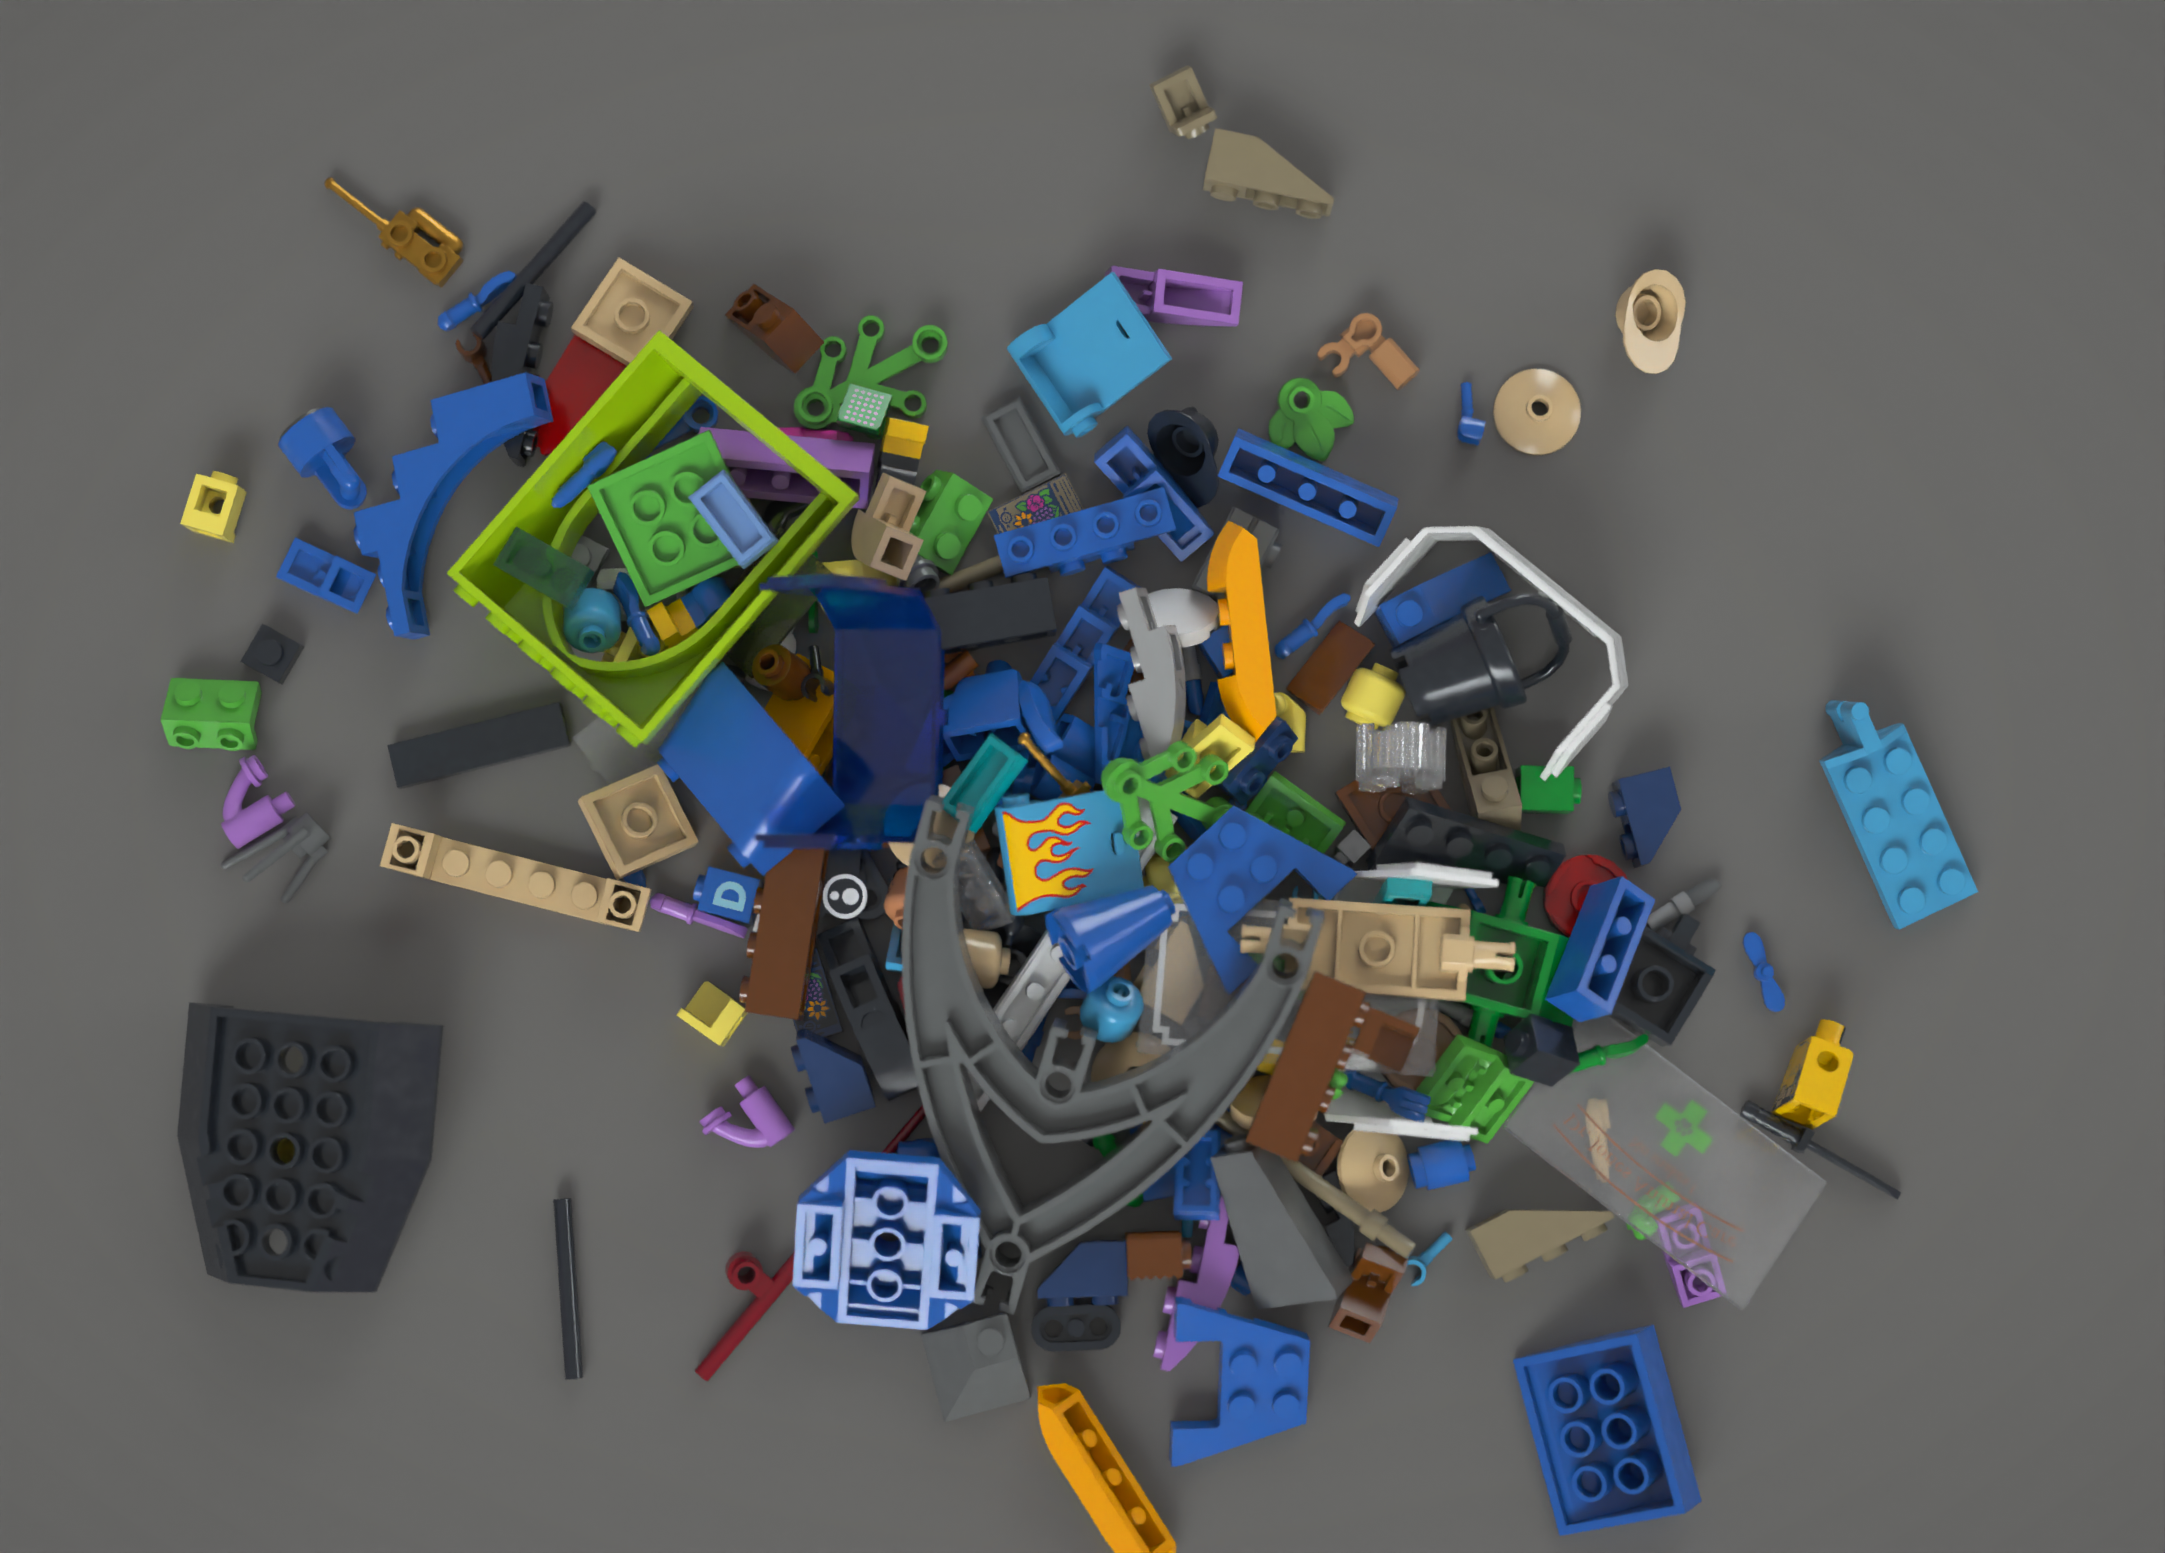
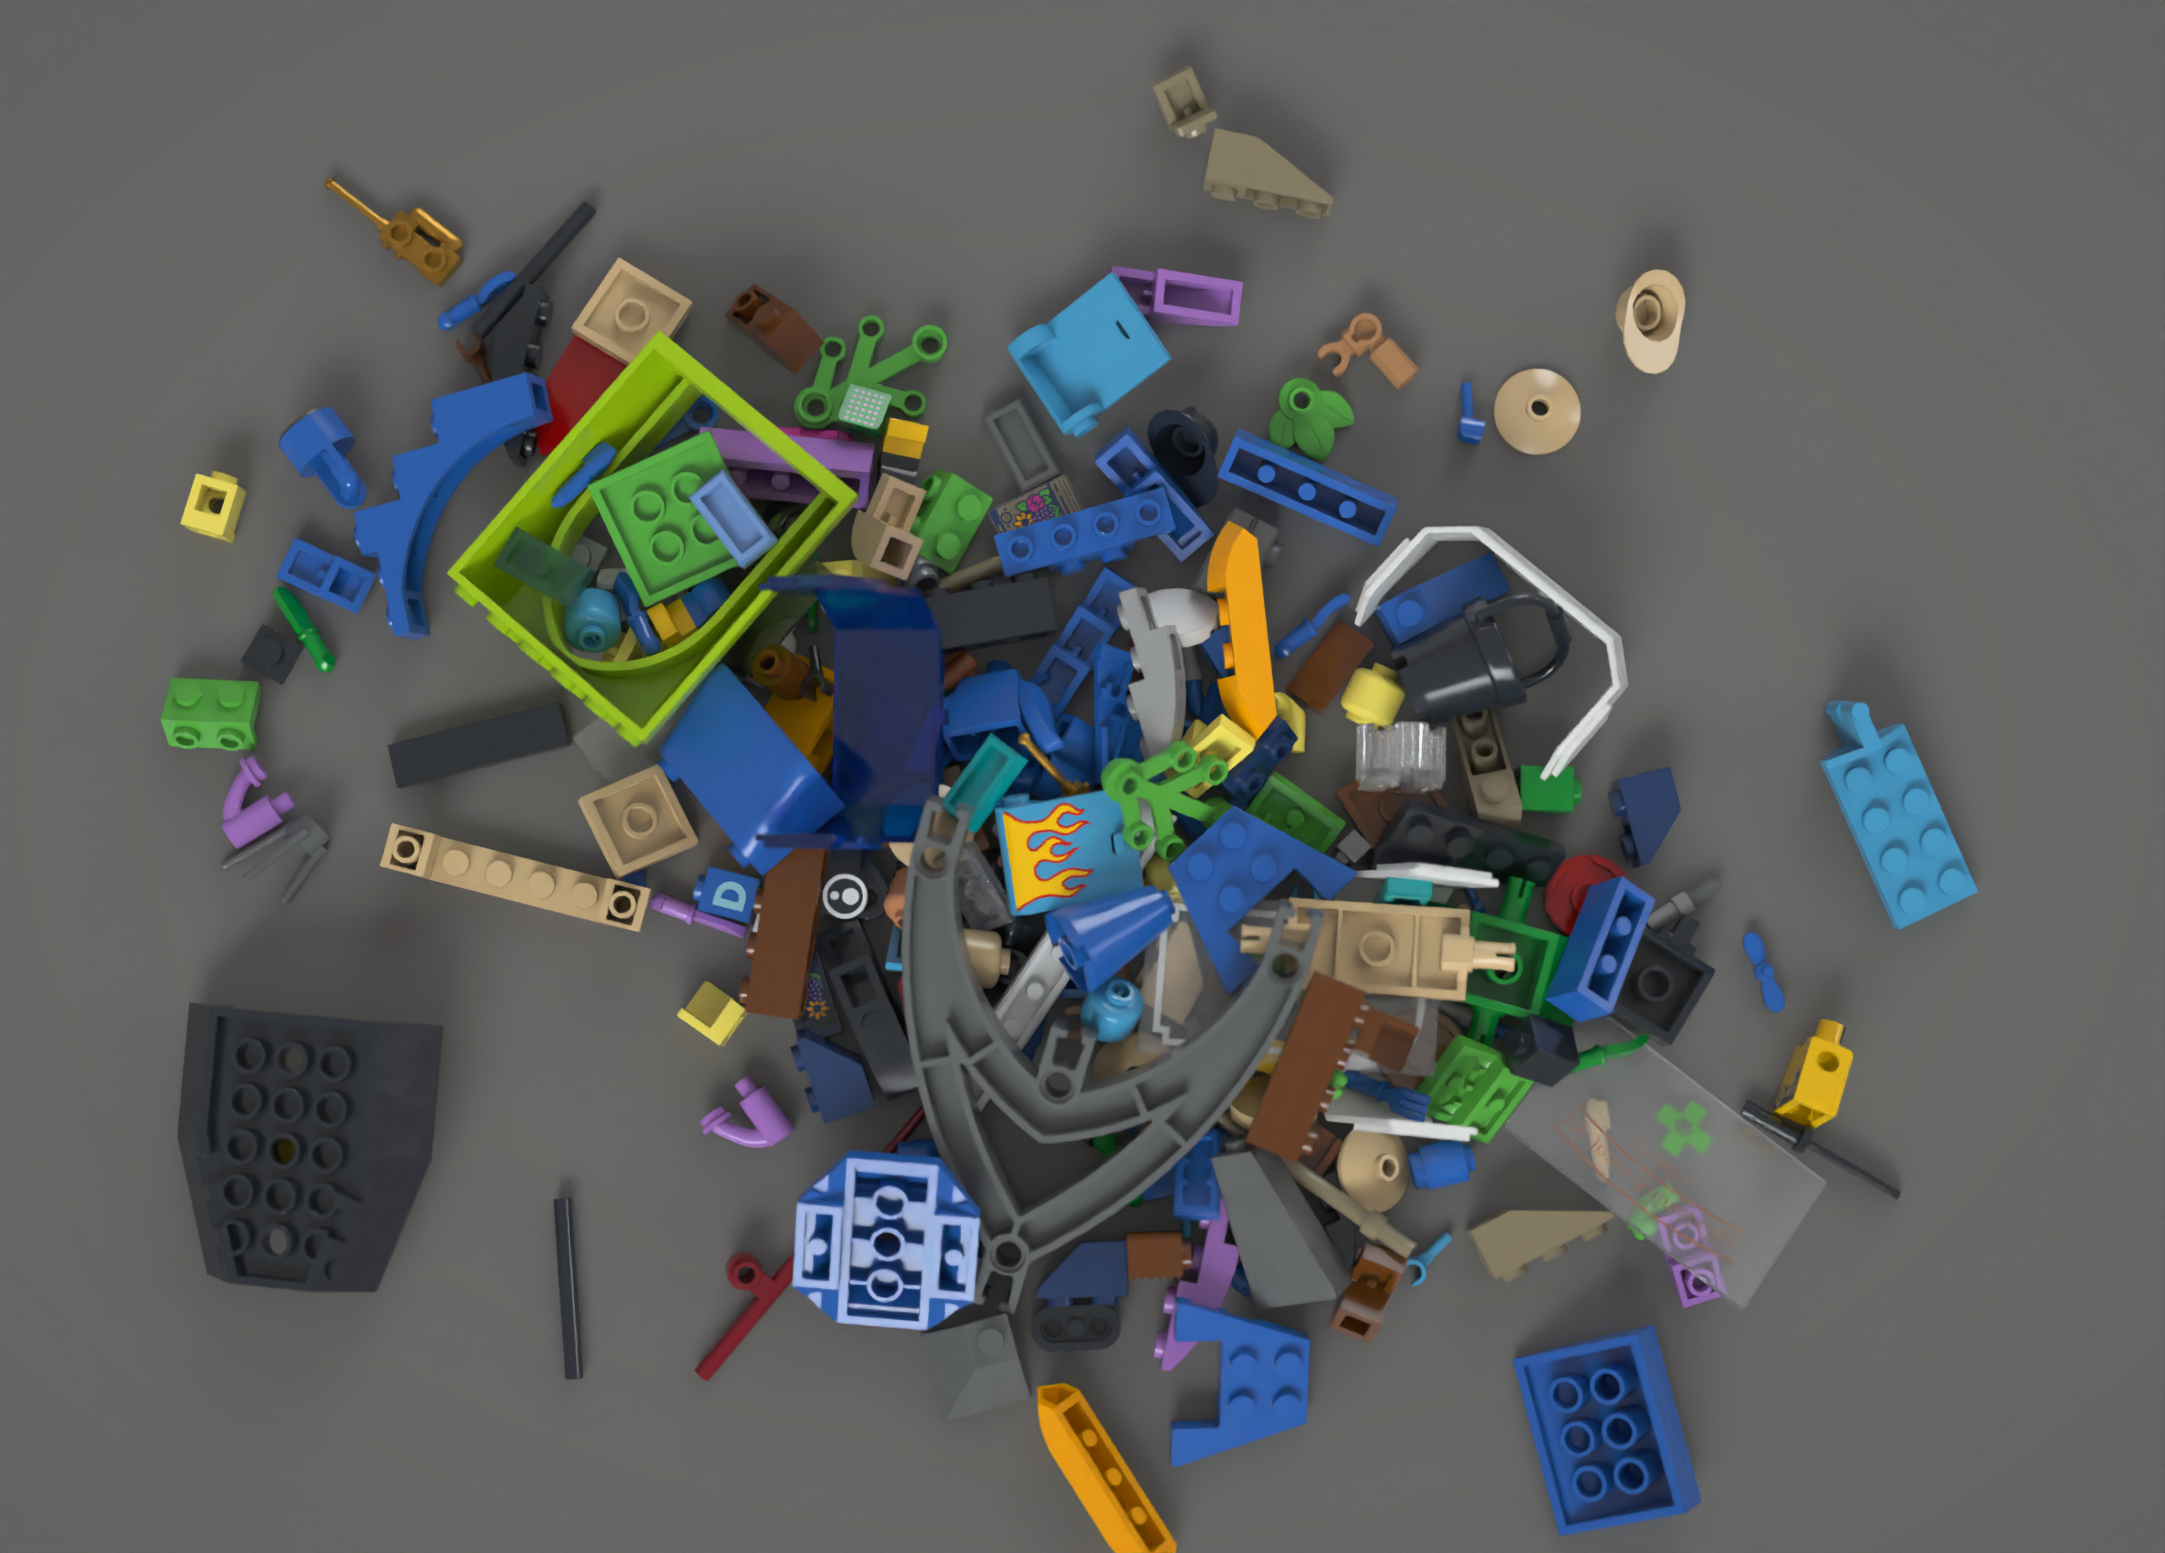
(305, 629): none -> green piece

